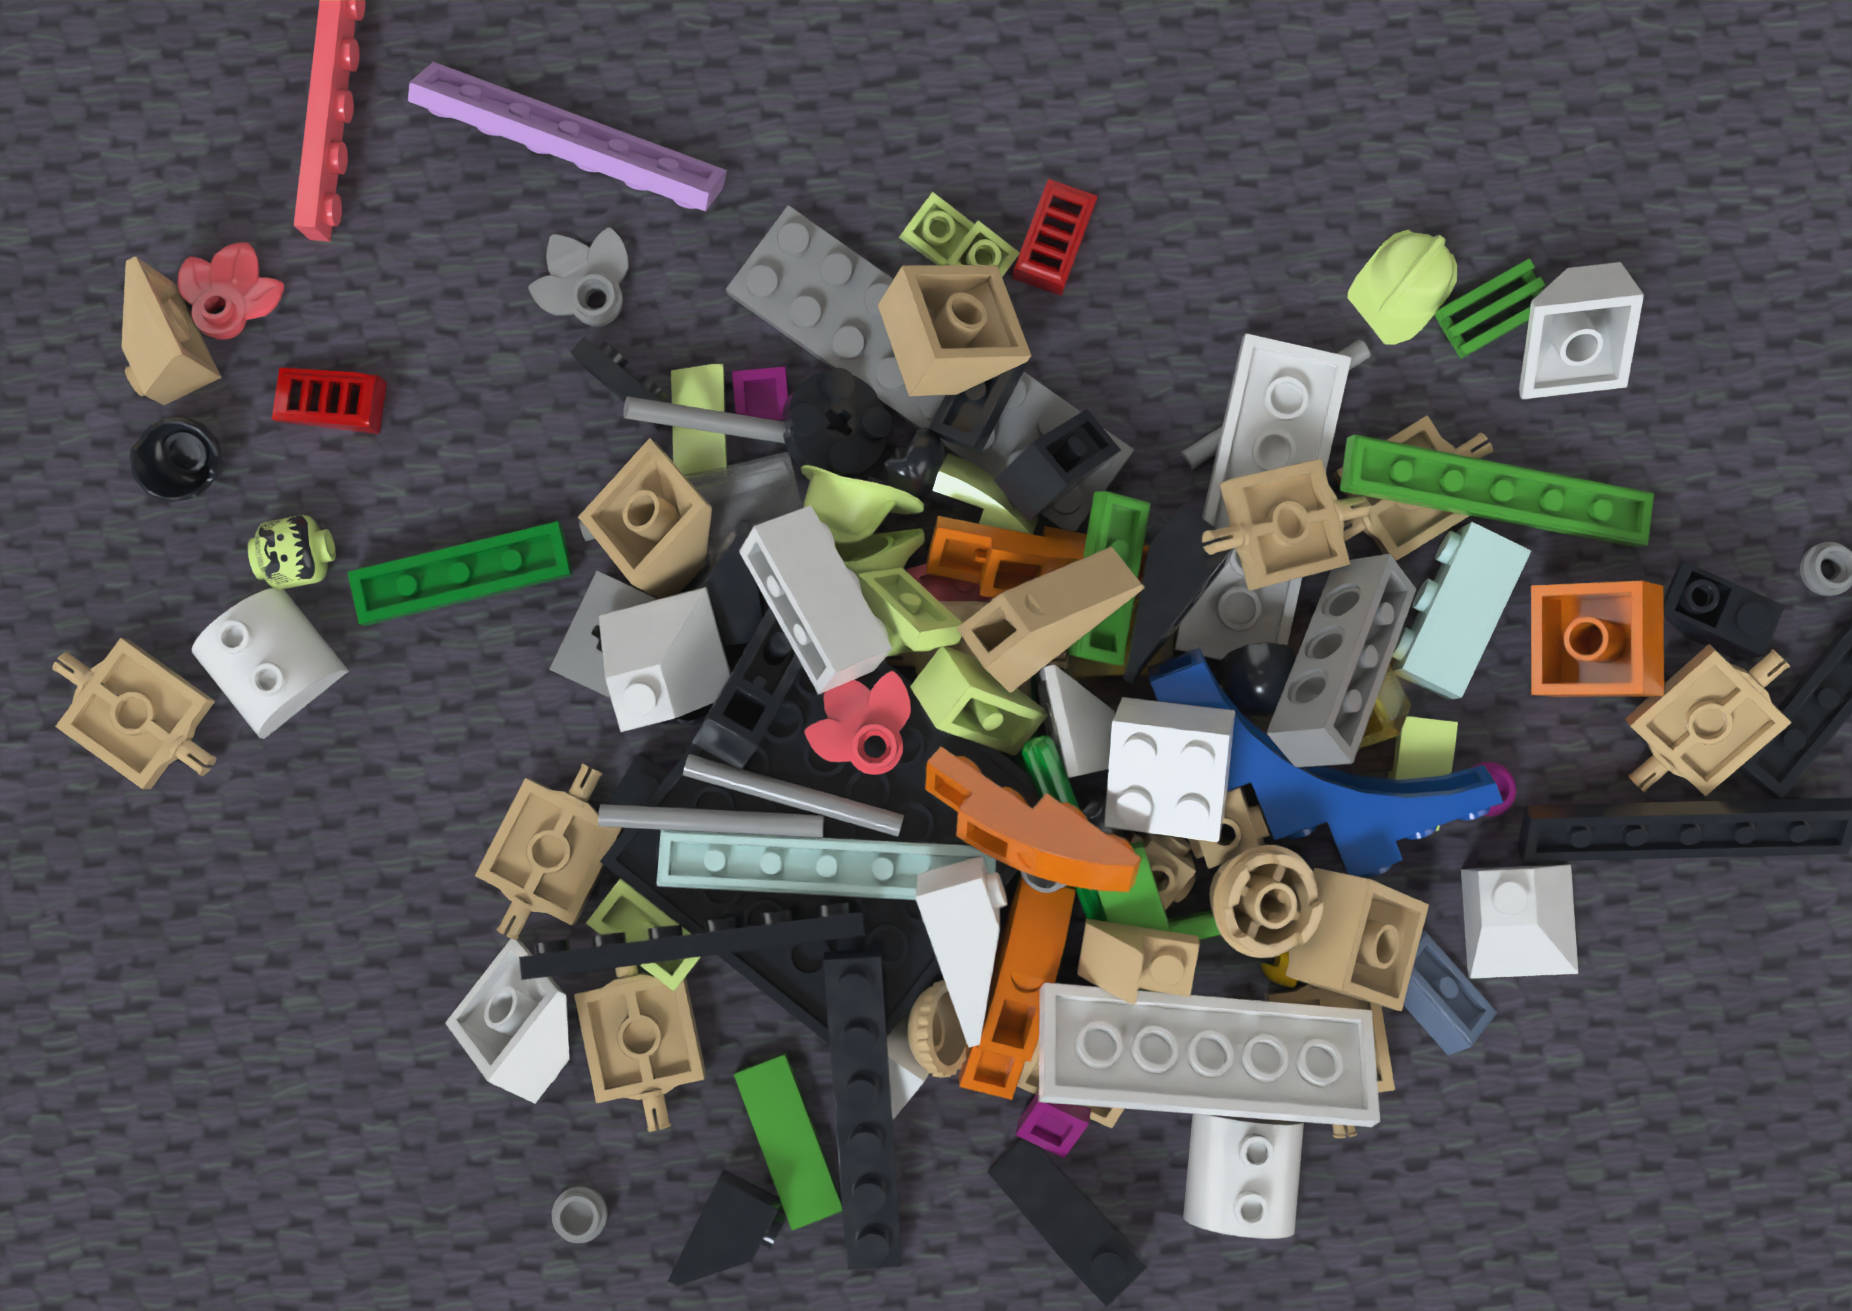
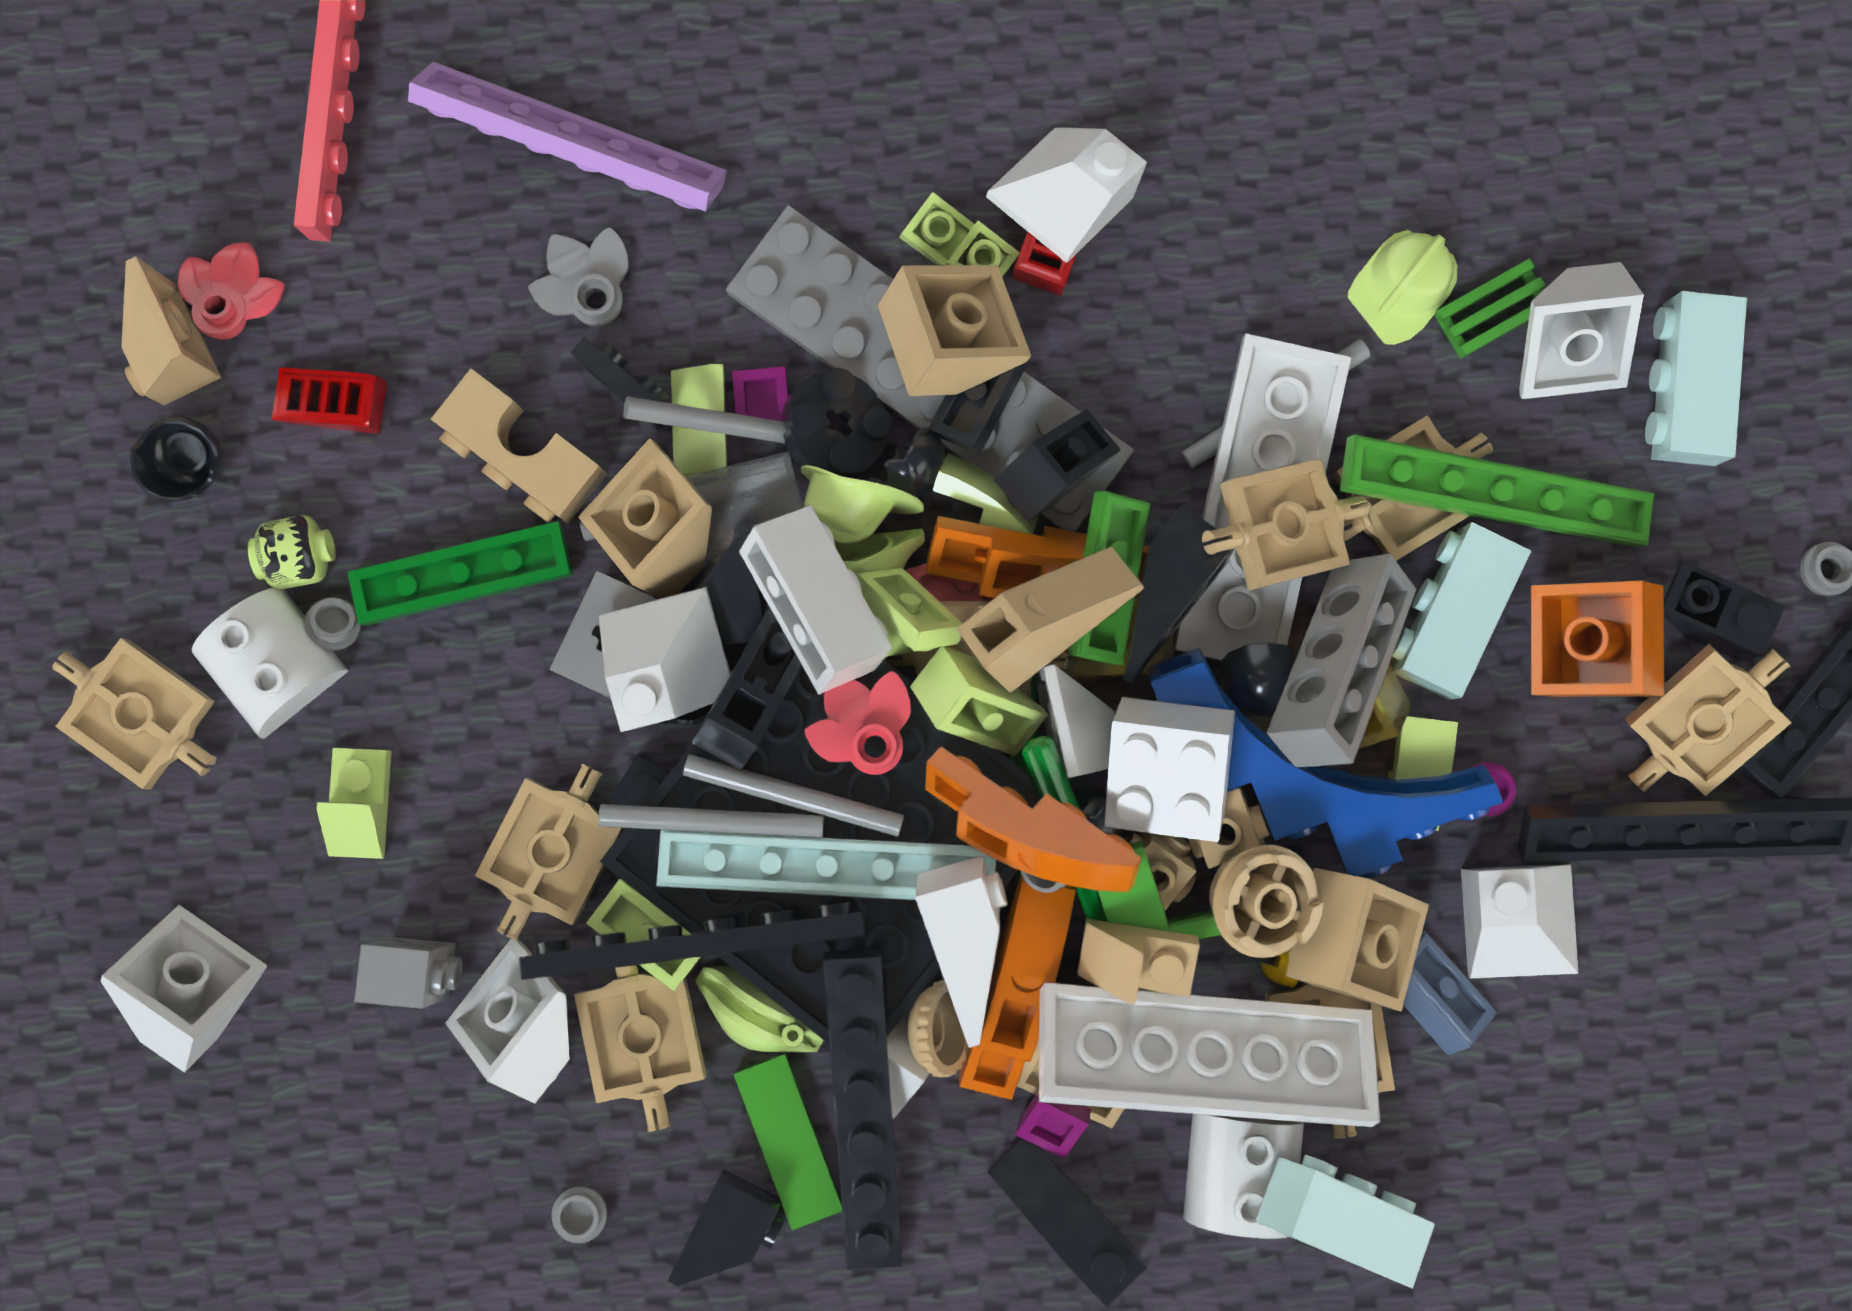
(181, 986): none -> white slope
(332, 624): none -> light grey plate
(358, 803): none -> yellowish green slope
(407, 972): none -> light grey brick
(480, 419): none -> tan arch
(751, 1015): none -> yellowish green hat
(1069, 187): none -> white slope
(1346, 1218): none -> light aqua brick
(1697, 378): none -> light aqua brick

